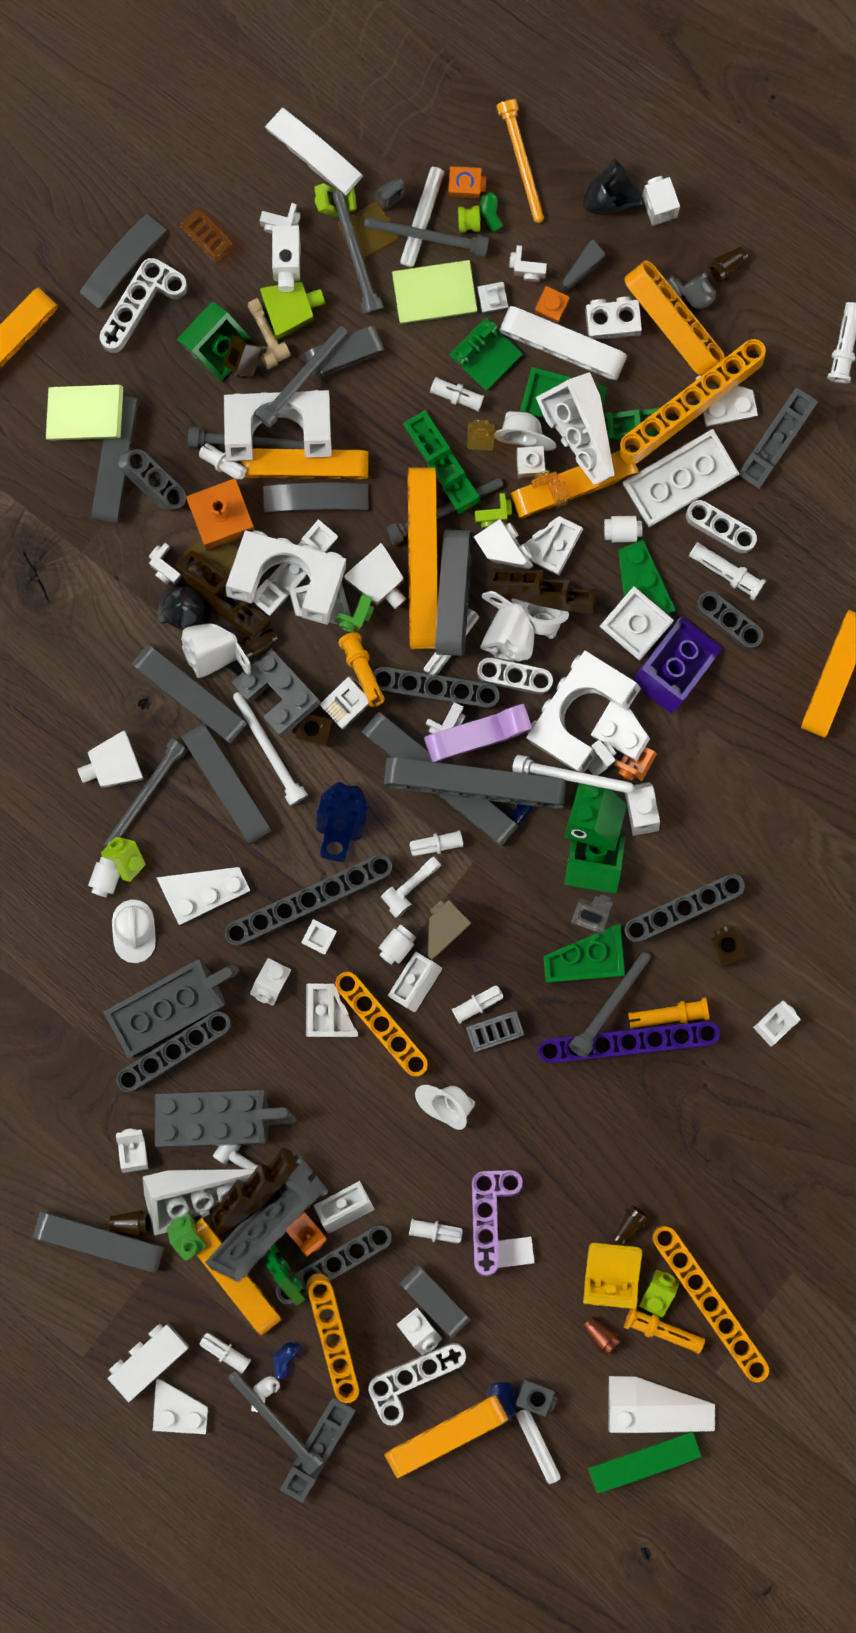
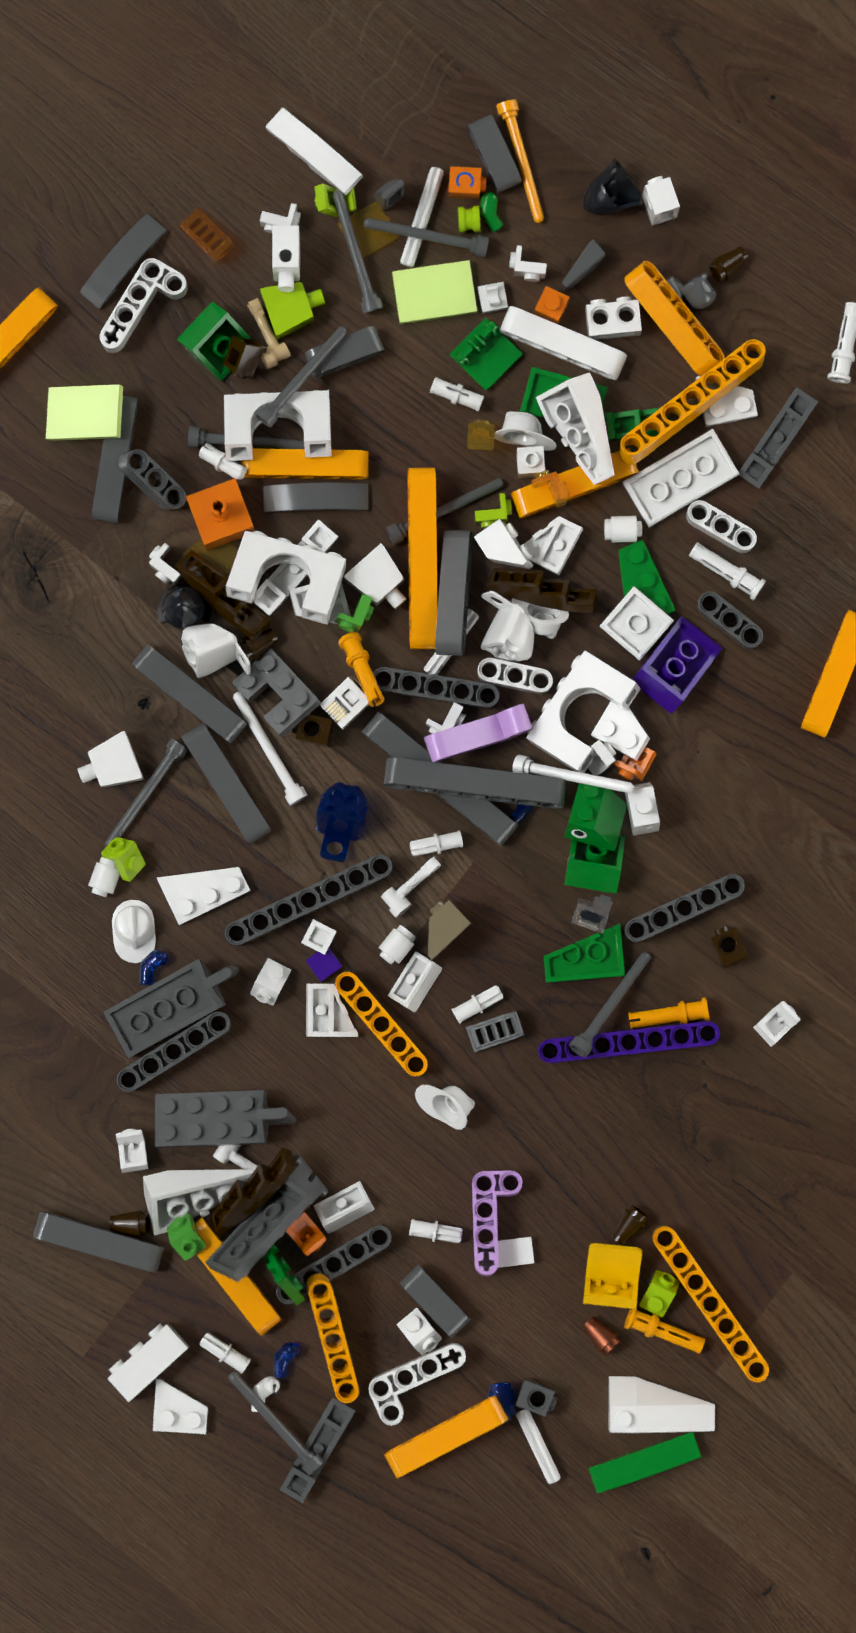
(150, 963): none -> clear blue arm
(323, 964): none -> dark purple tile
(439, 455): green slope -> none
(494, 153): none -> dark grey beam

